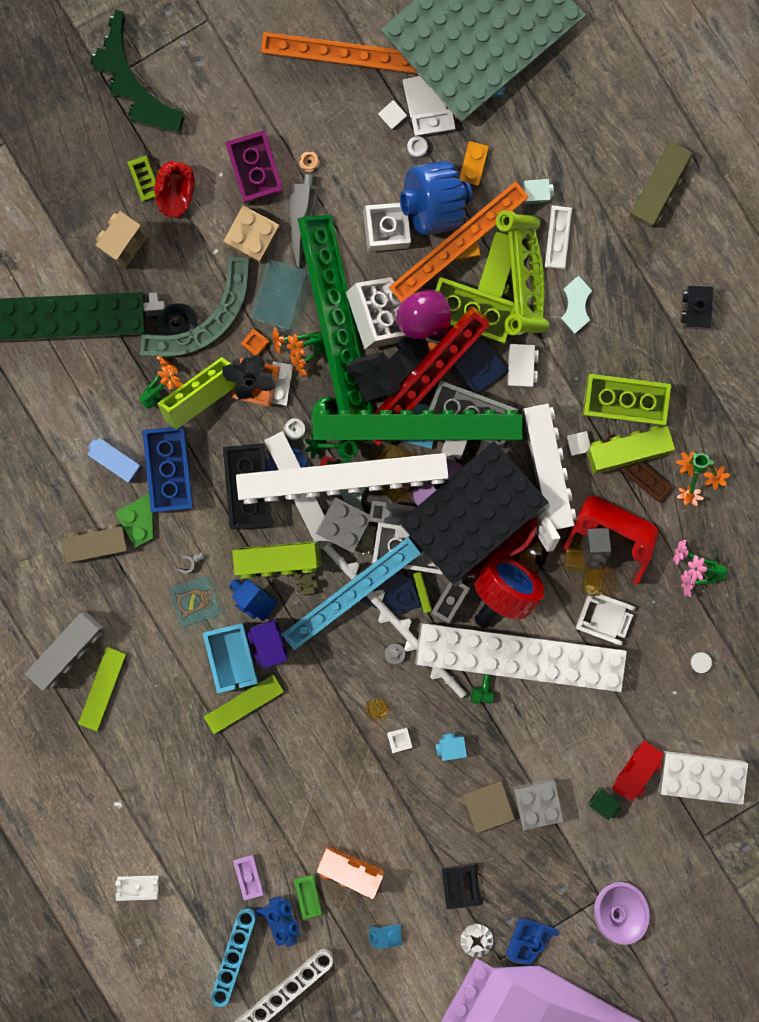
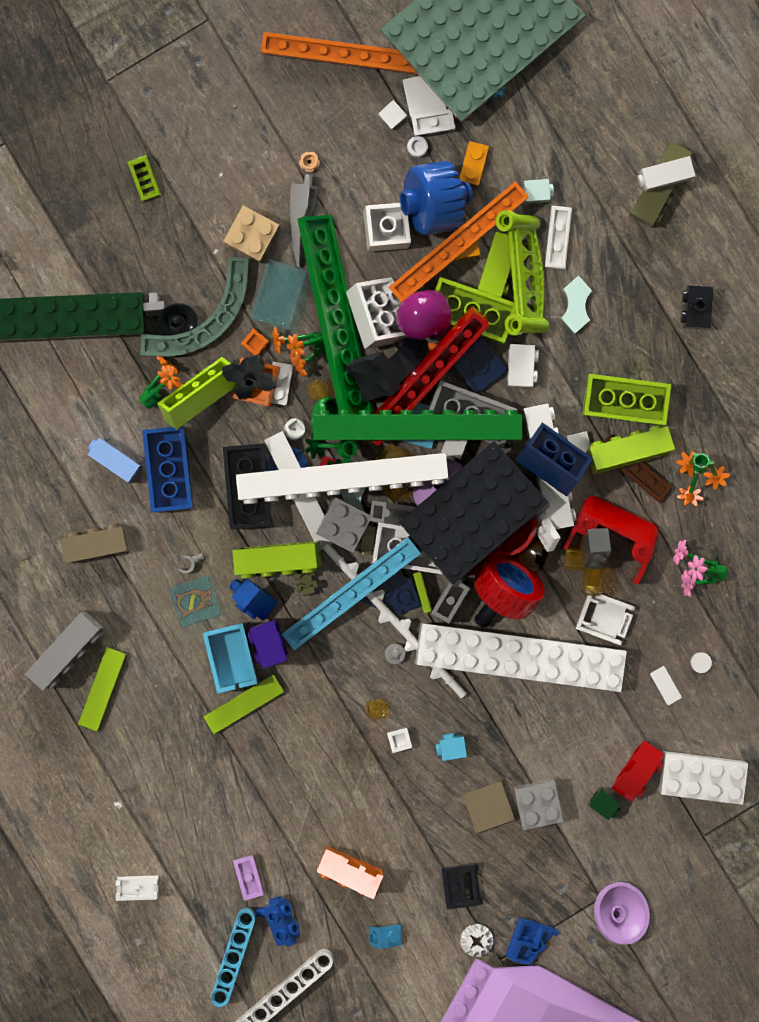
(112, 61): dark green arch -> none
(121, 239): tan brick -> none
(137, 520): bright green wing -> none
(174, 188): red piece -> none
(254, 167): magenta brick -> none
(308, 897): bright green tile -> none
(317, 390): none -> clear yellow tile
(483, 694): green brick -> none
(554, 459): none -> dark blue slope
(665, 685): none -> white sticker
(666, 174): none -> white brick

